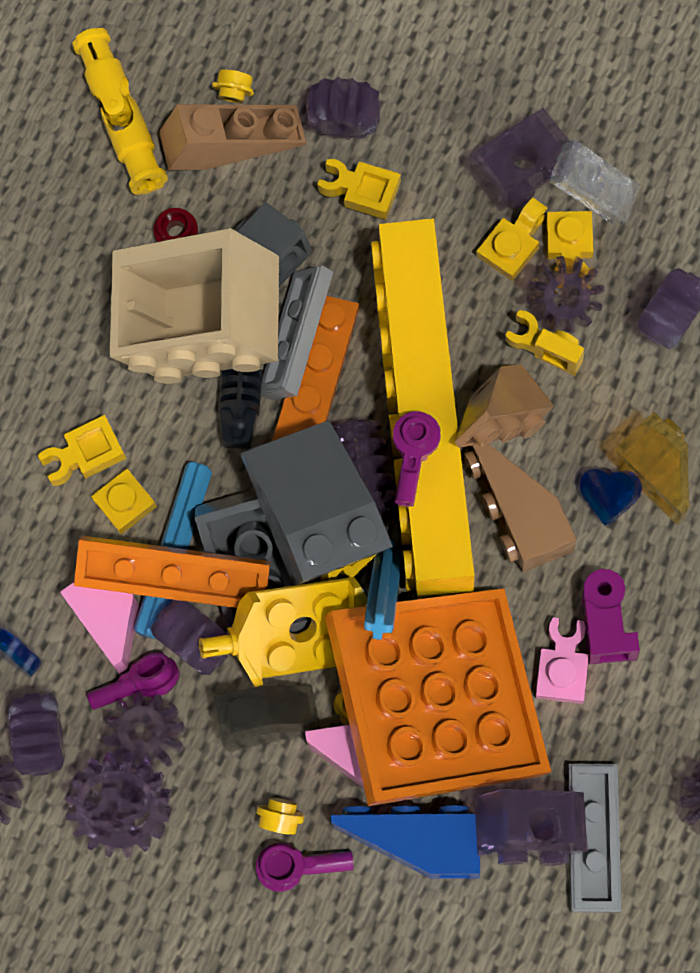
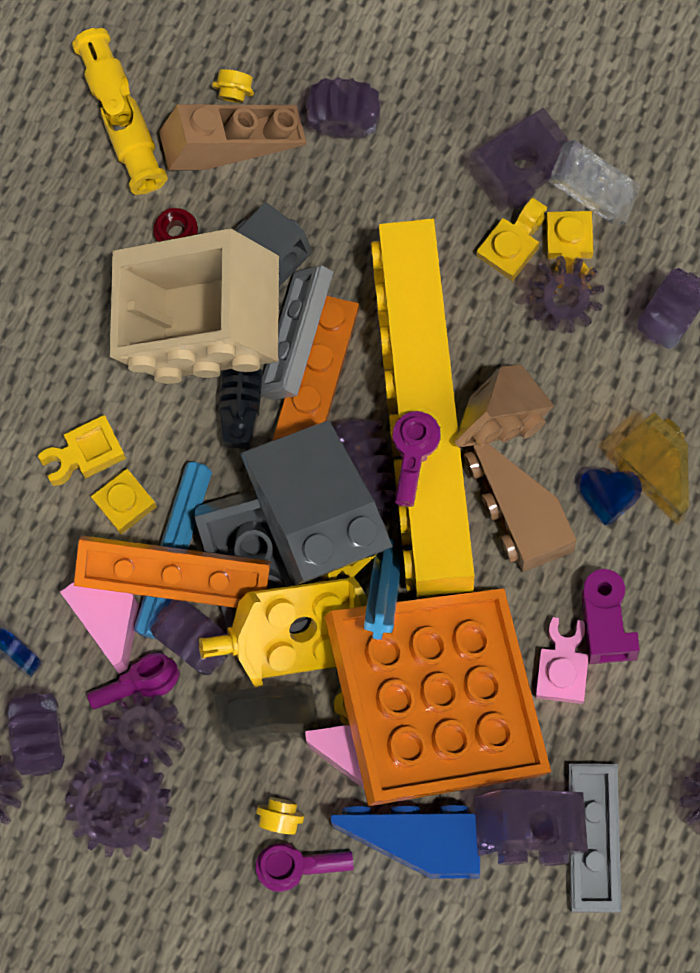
(366, 189): yellow plate -> none
(555, 348): yellow plate -> none

